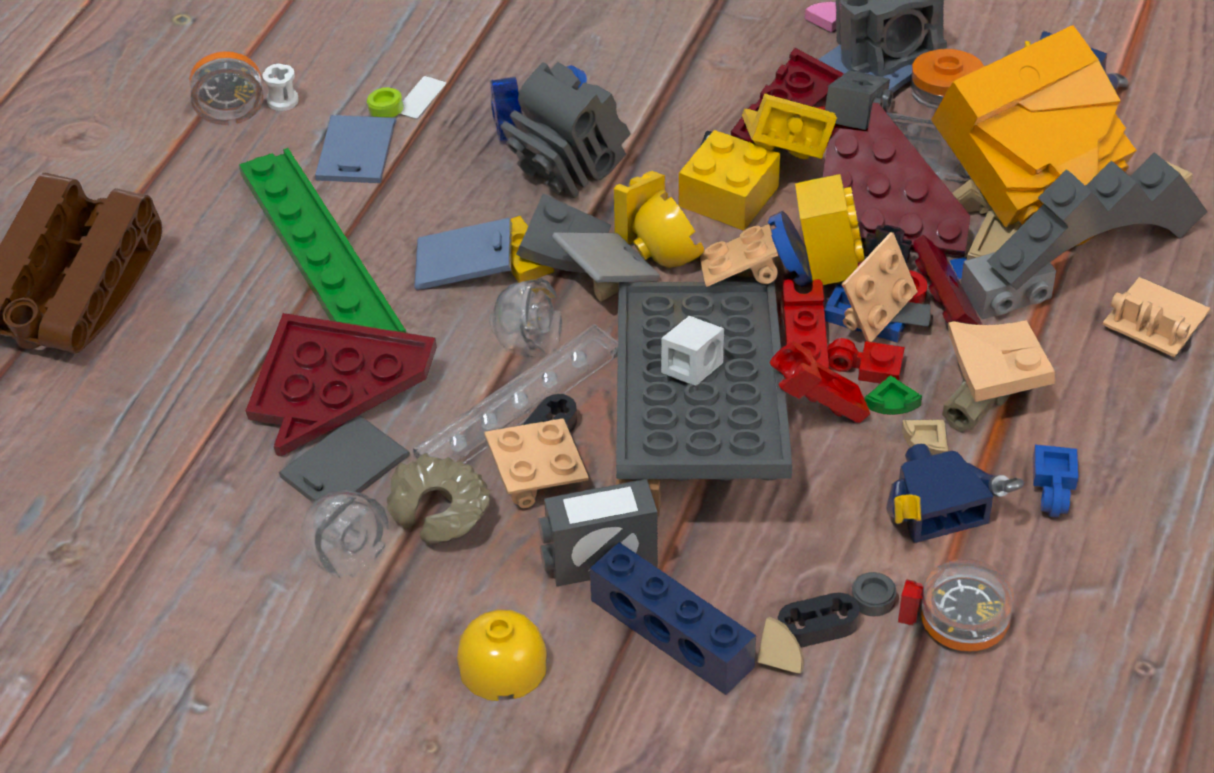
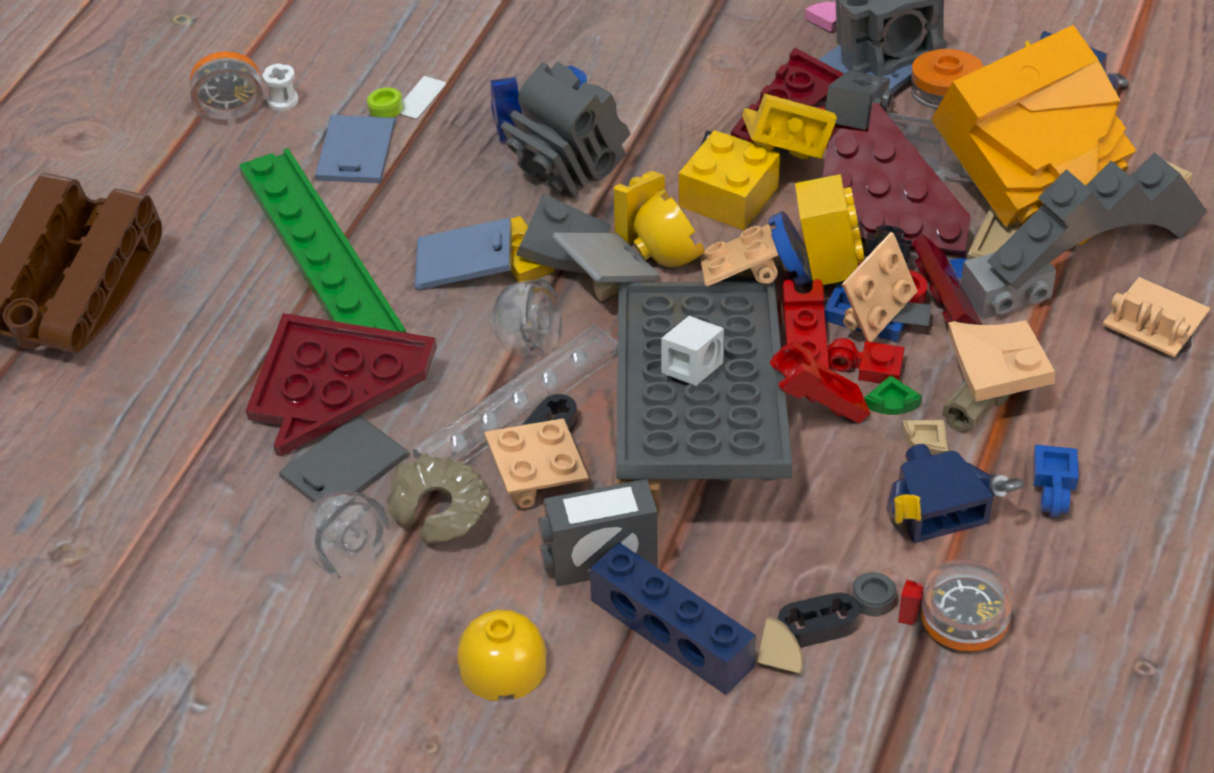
(972, 198): tan tile -> none

